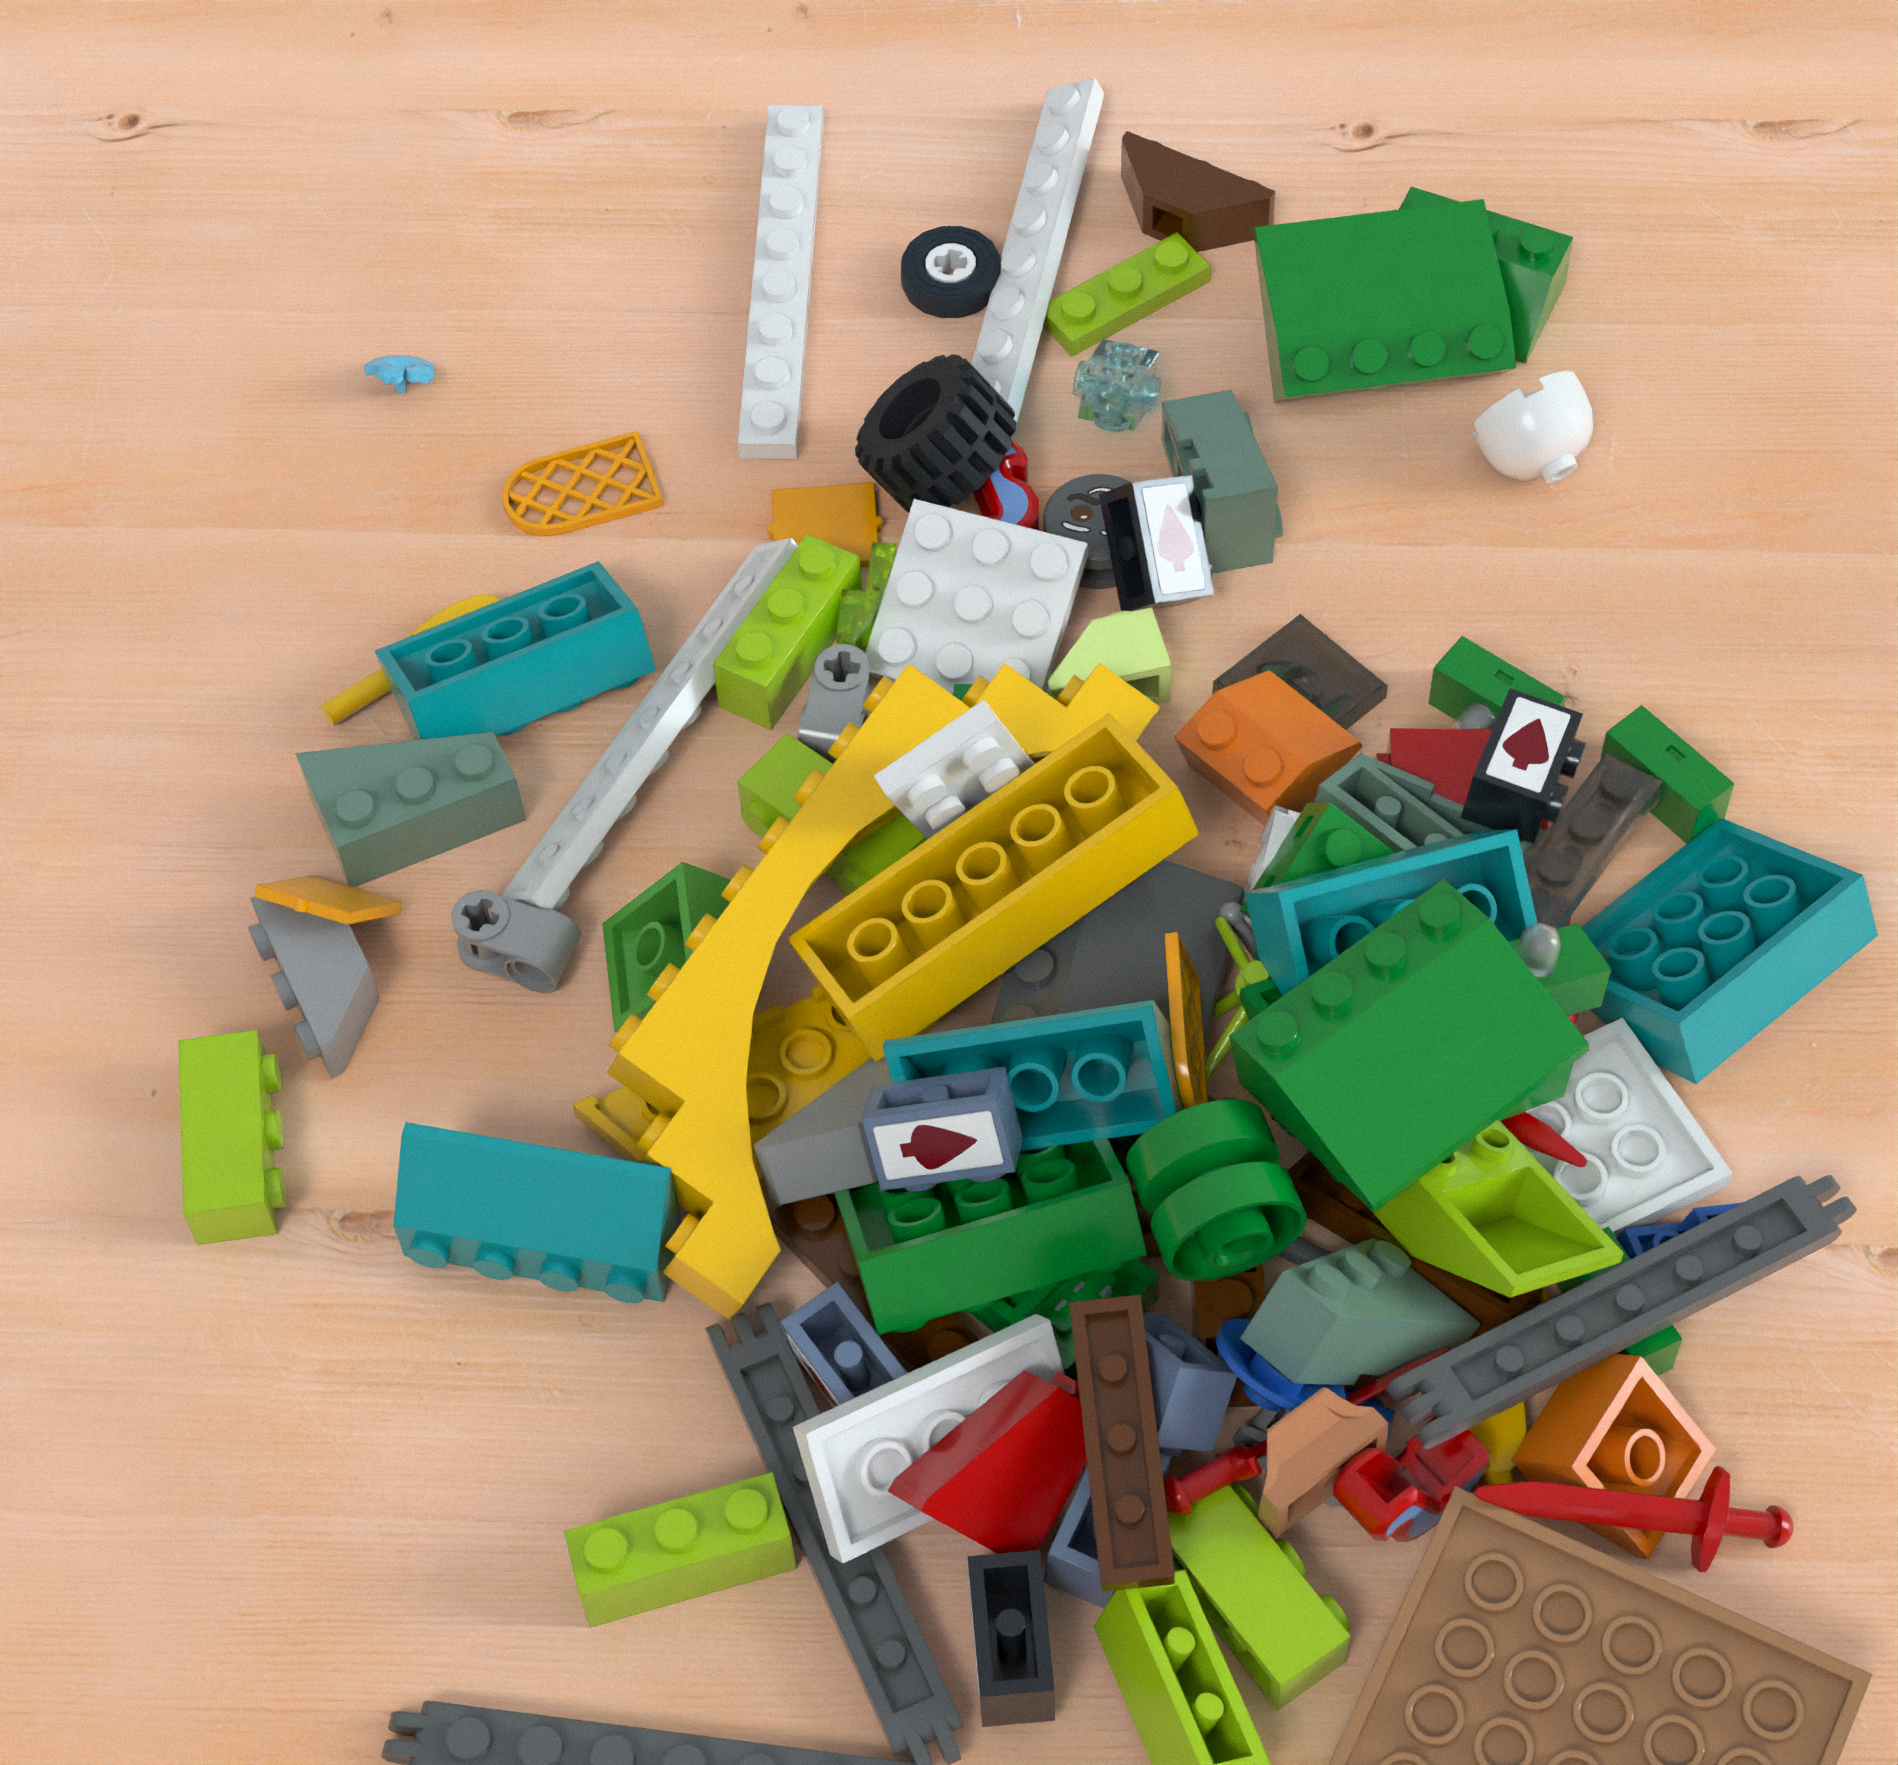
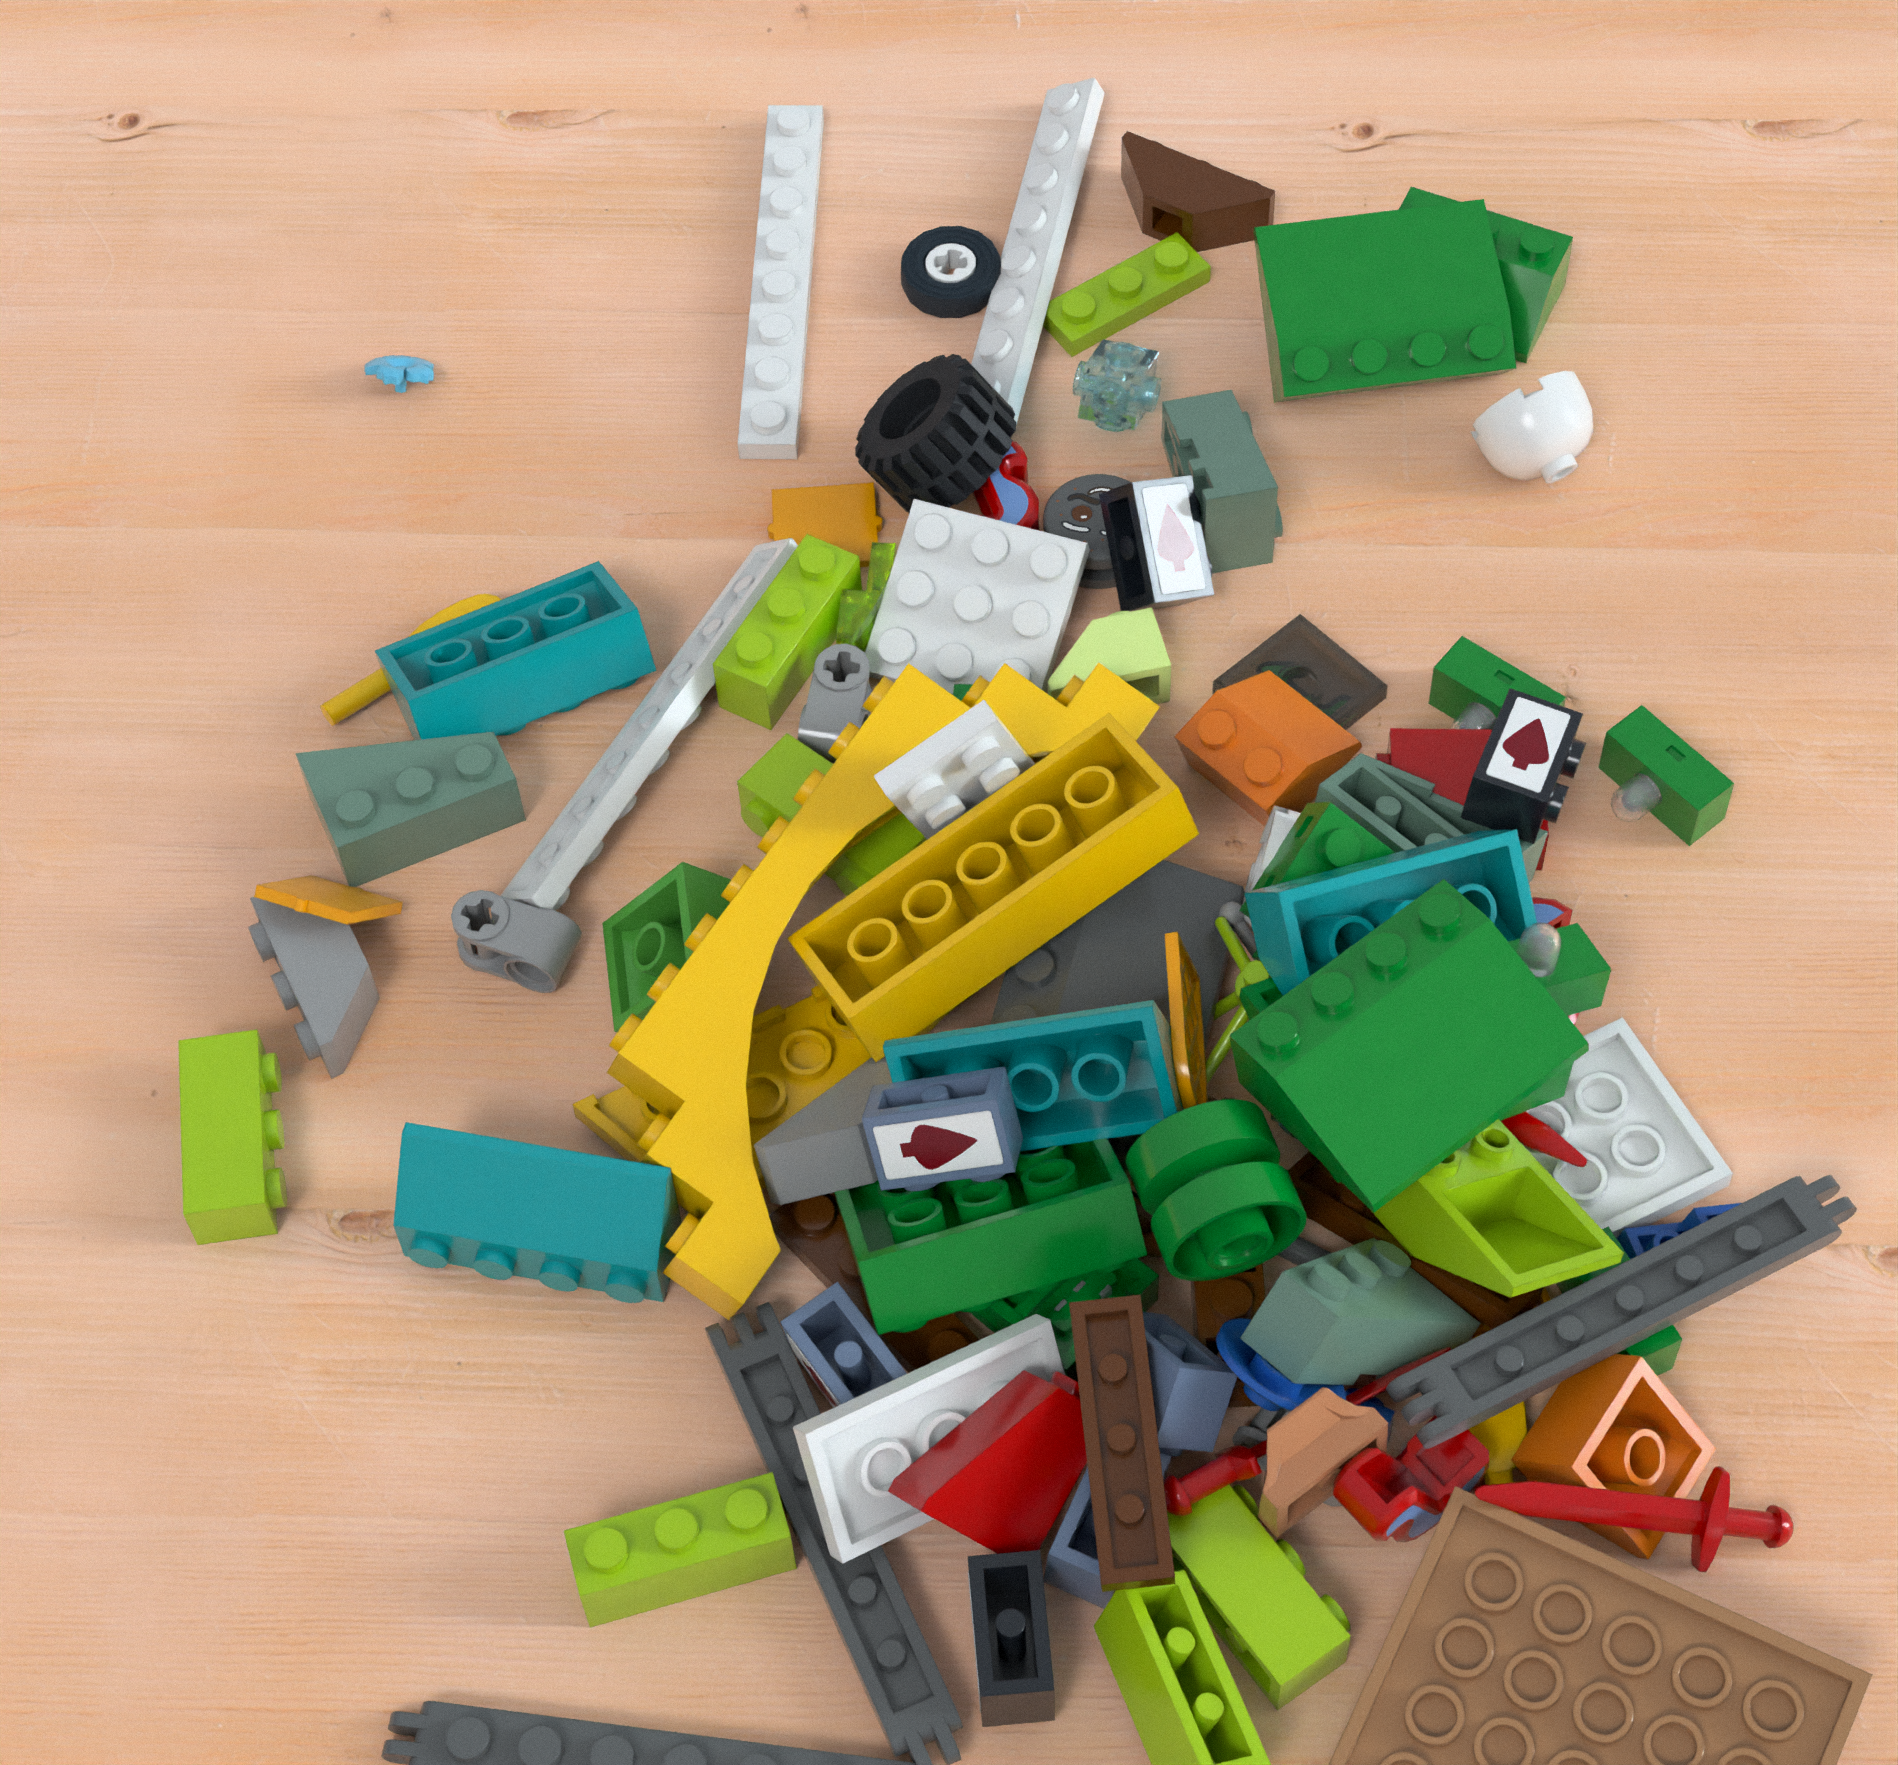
(582, 520): light orange window -> none
(1587, 837): clear smoke plate -> none
(1725, 943): teal slope -> none

